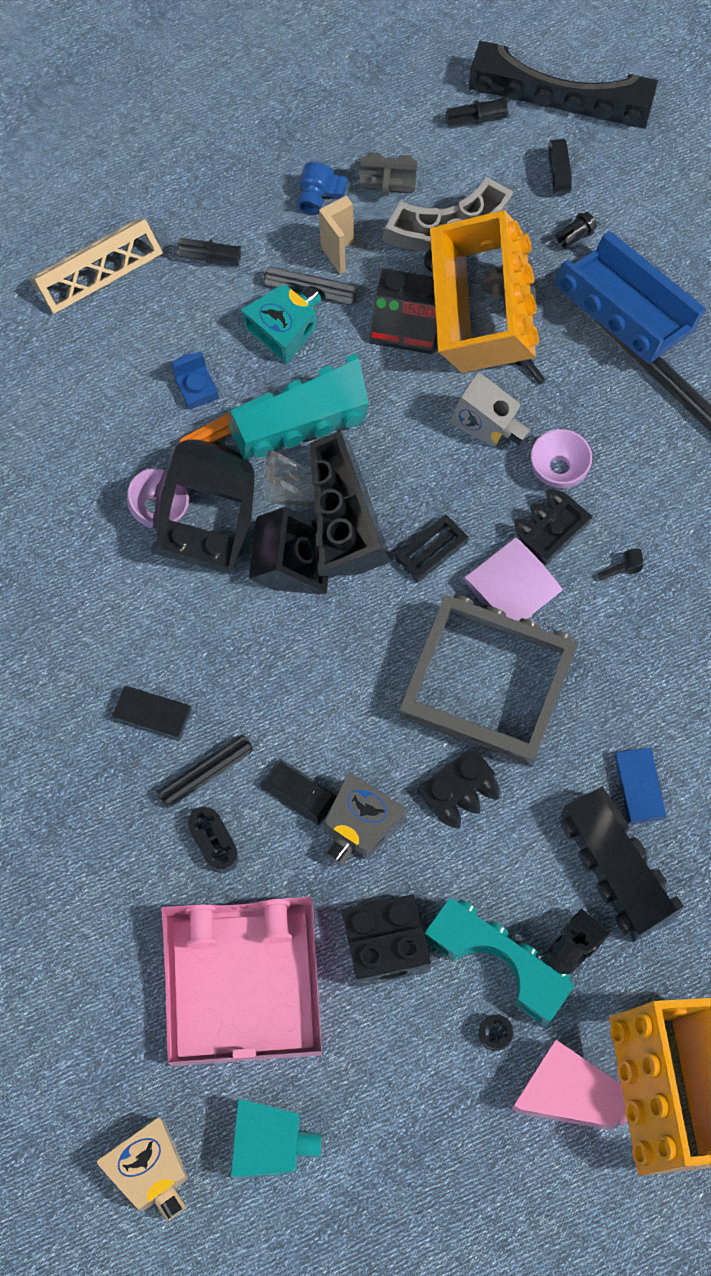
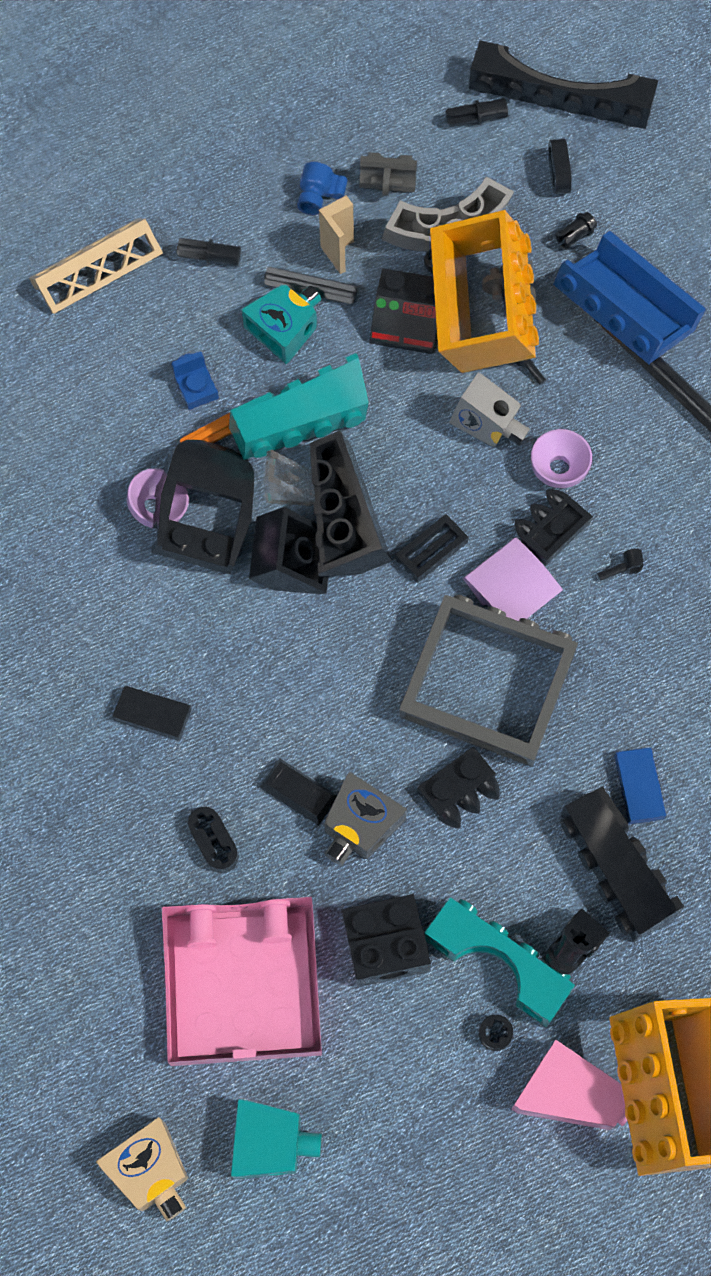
(205, 770): black axle -> none

